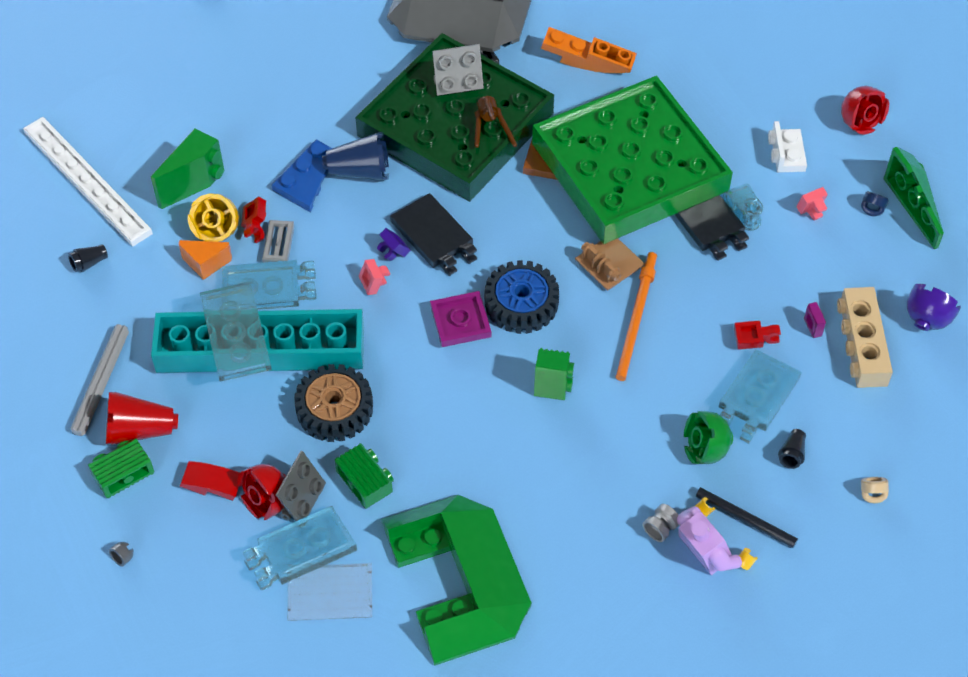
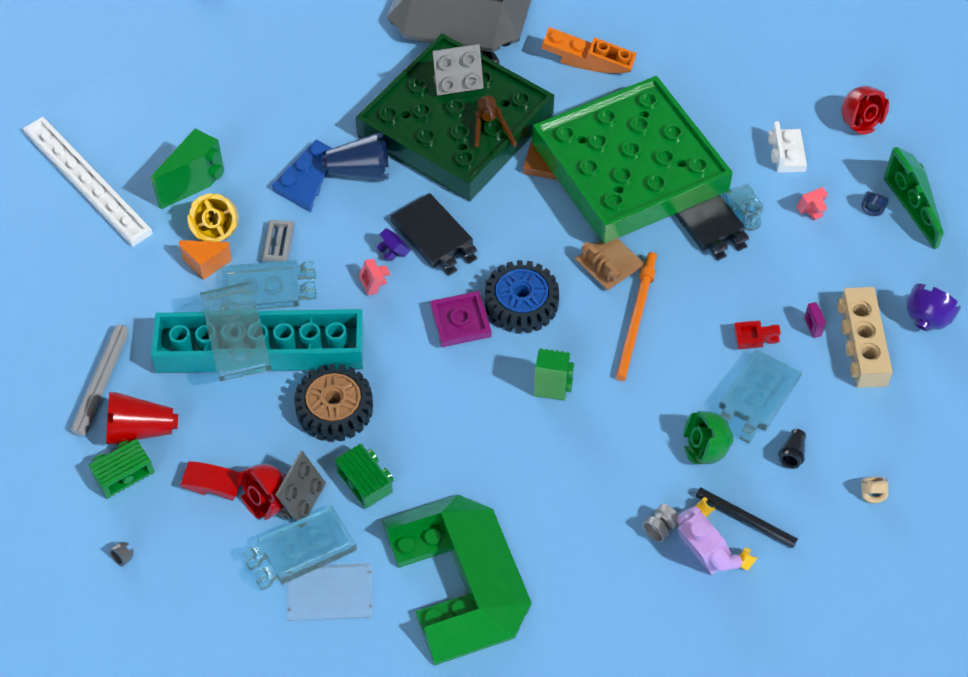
(84, 258): black cone -> none
(252, 217): red plate -> none

